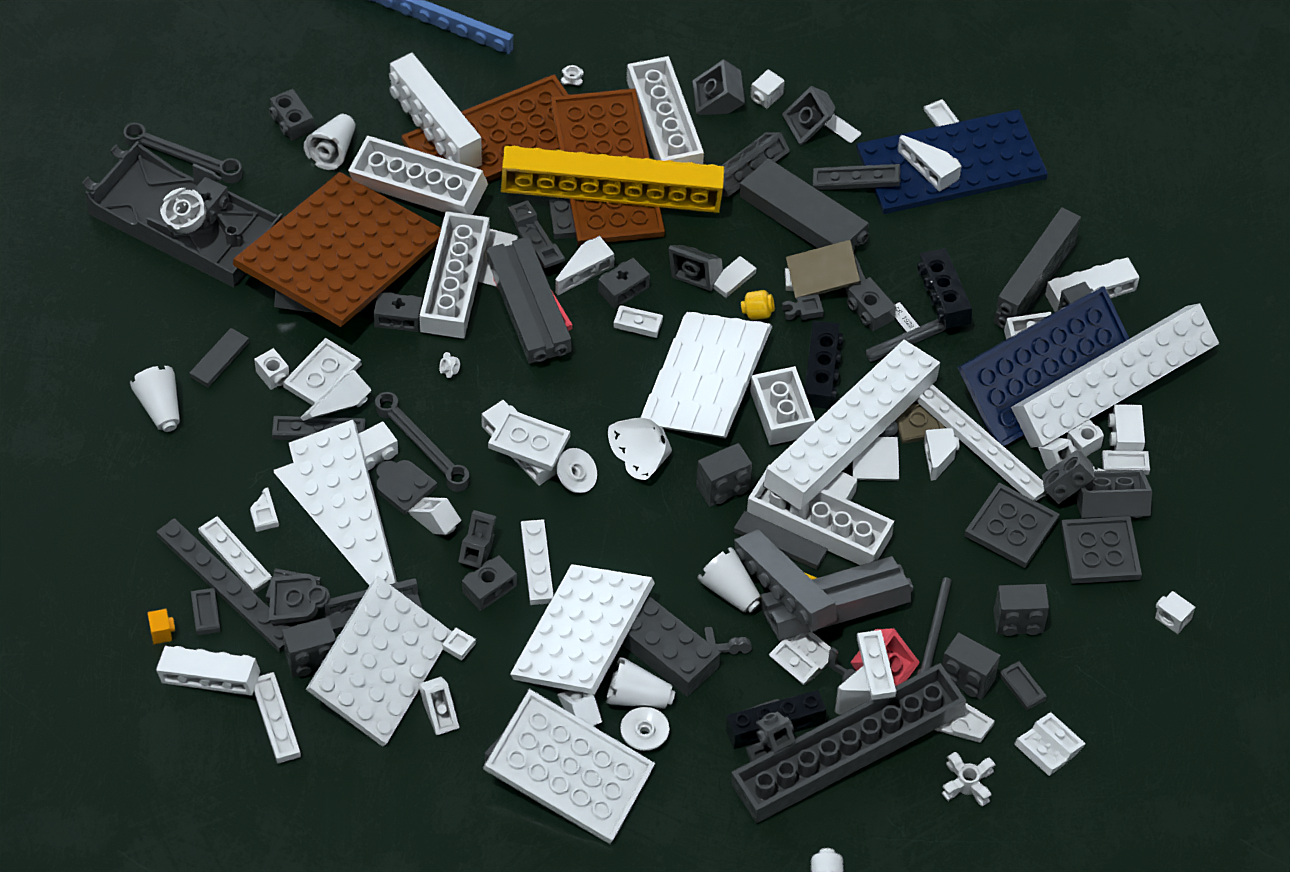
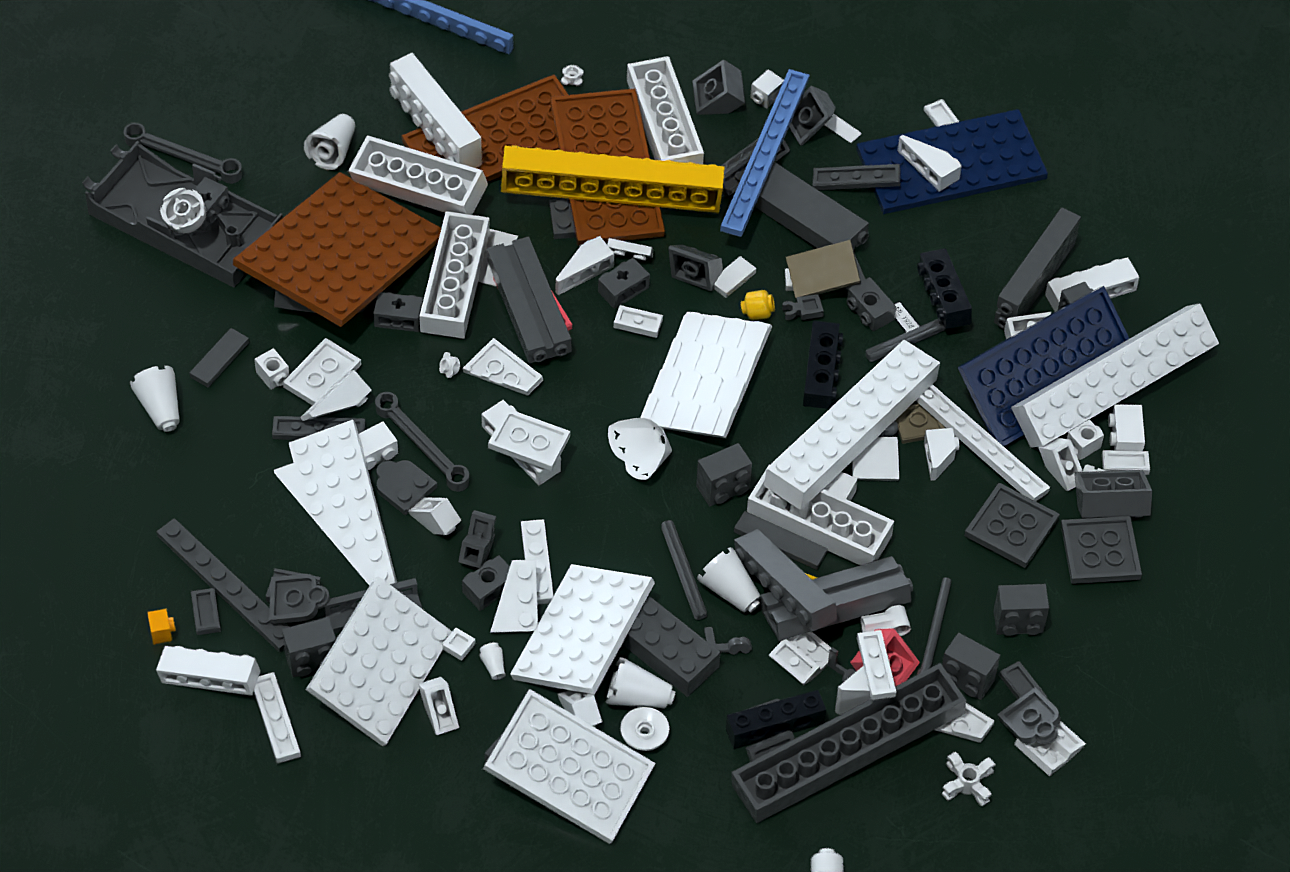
(235, 555): white tile -> none
(263, 512): white tile -> none
(291, 115): dark grey brick -> none
(492, 658): none -> white cone
(503, 368): none -> white wing
(518, 600): none -> white wing
(526, 223): dark grey slope -> none
(583, 467): white dish -> none
(621, 247): none -> white plate
(684, 570): none -> dark grey axle
(764, 153): none -> medium blue plate
(775, 731): dark grey brick -> none
(781, 404): white brick -> none
(893, 617): none -> white piece
(1032, 718): none -> dark grey plate
(1068, 476): dark grey brick -> none
(1174, 612): white brick -> none

